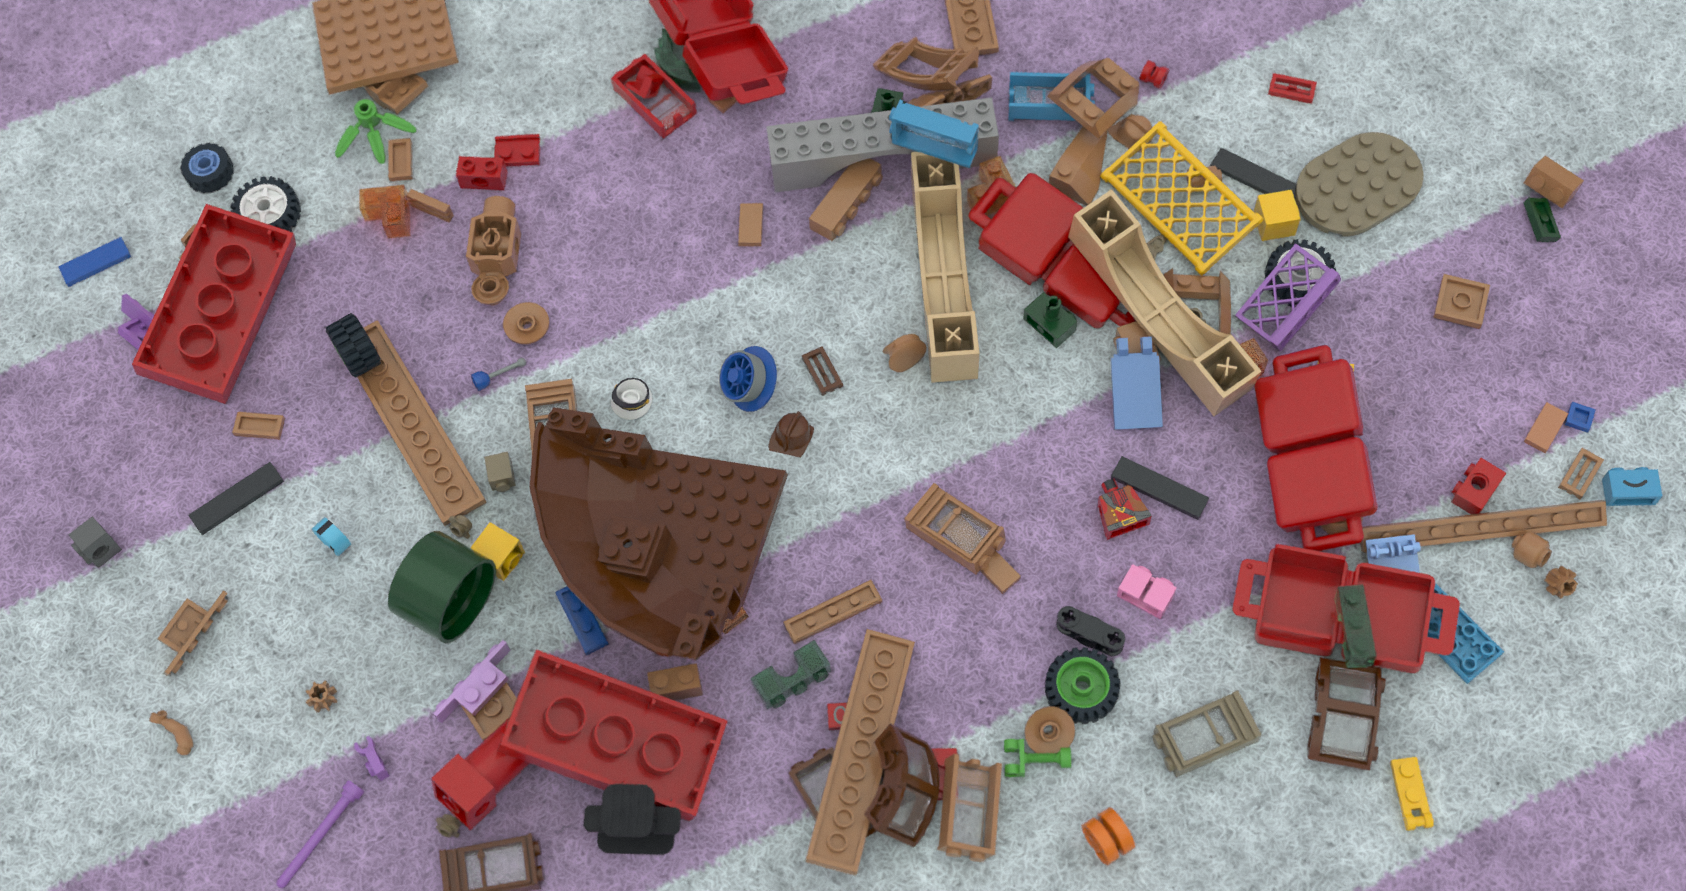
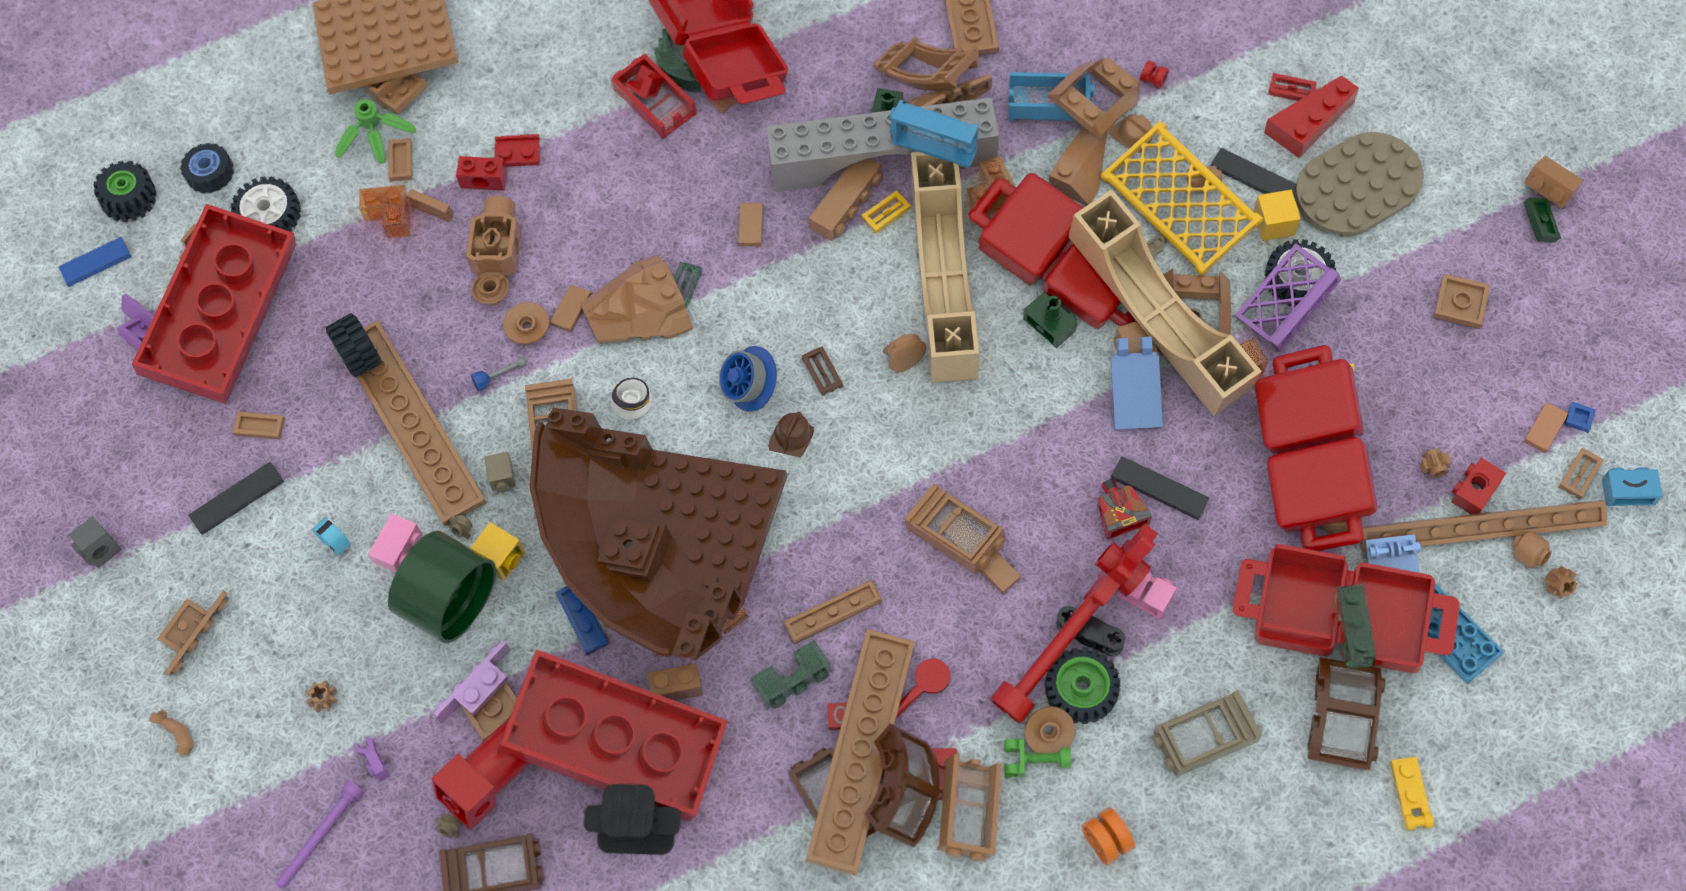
(125, 191): none -> black wheel
(394, 542): none -> bright pink piece
(569, 308): none -> medium nougat tile
(638, 304): none -> medium nougat wedge
(691, 289): none -> tile
(872, 223): none -> yellow tile
(931, 677): none -> red piece
(1120, 570): none -> red piece
(1311, 116): none -> red wedge
(1435, 463): none -> medium nougat gear

